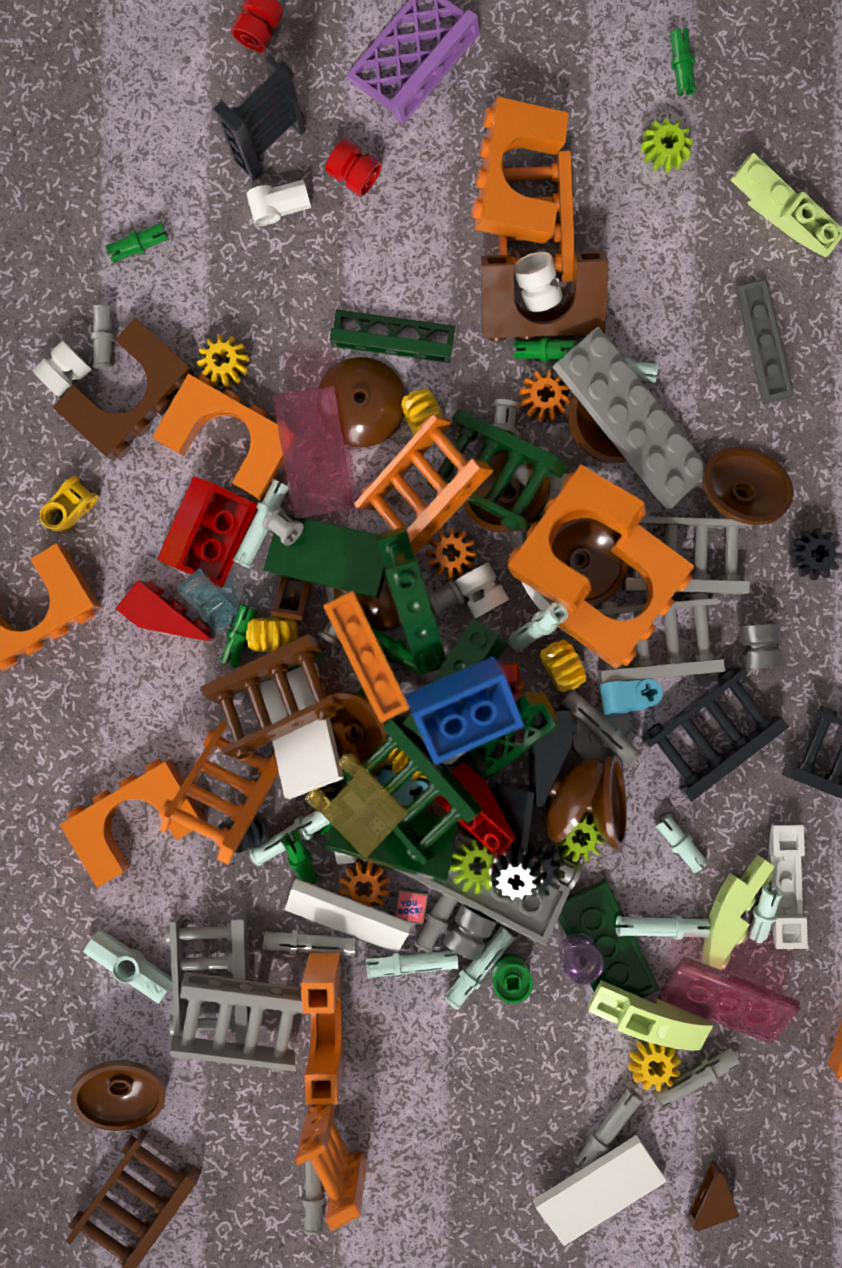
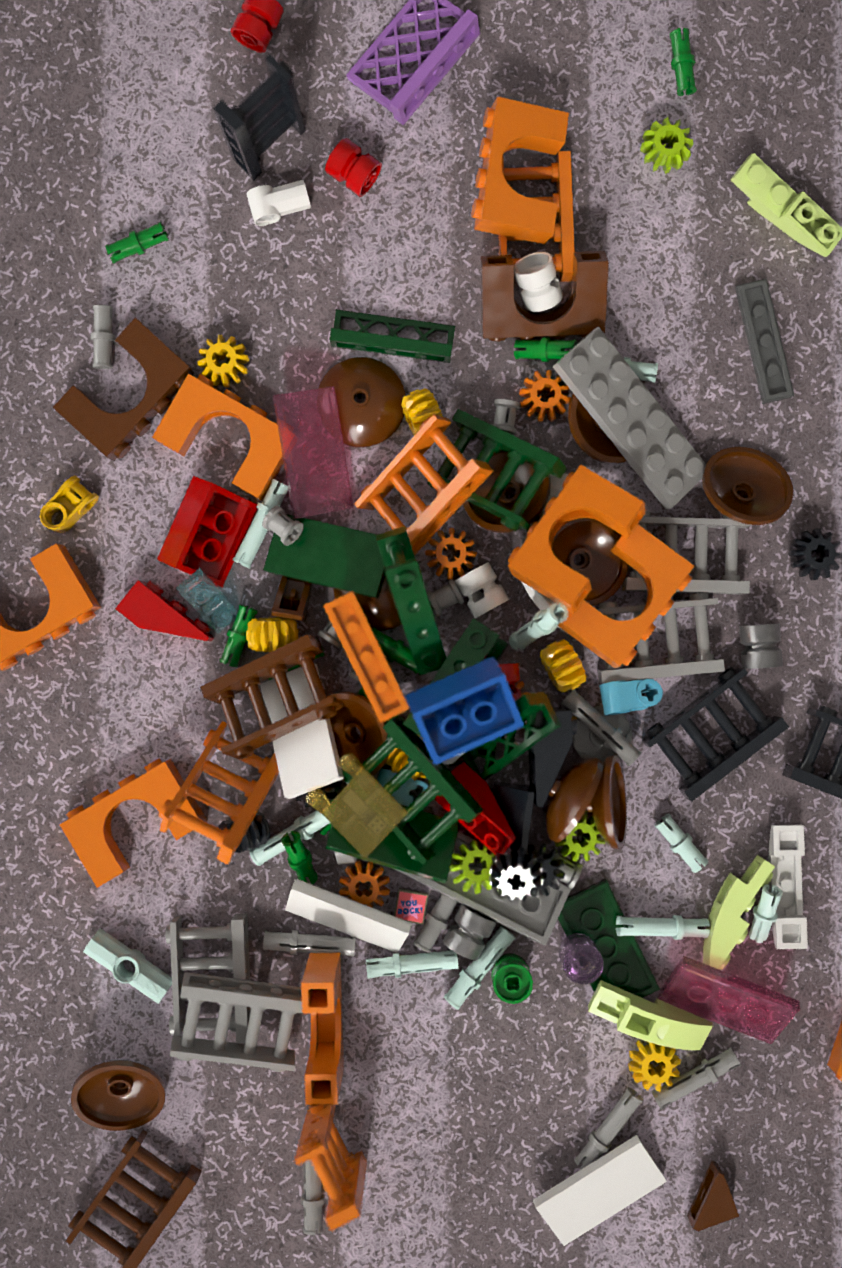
(61, 369): white wheel -> none

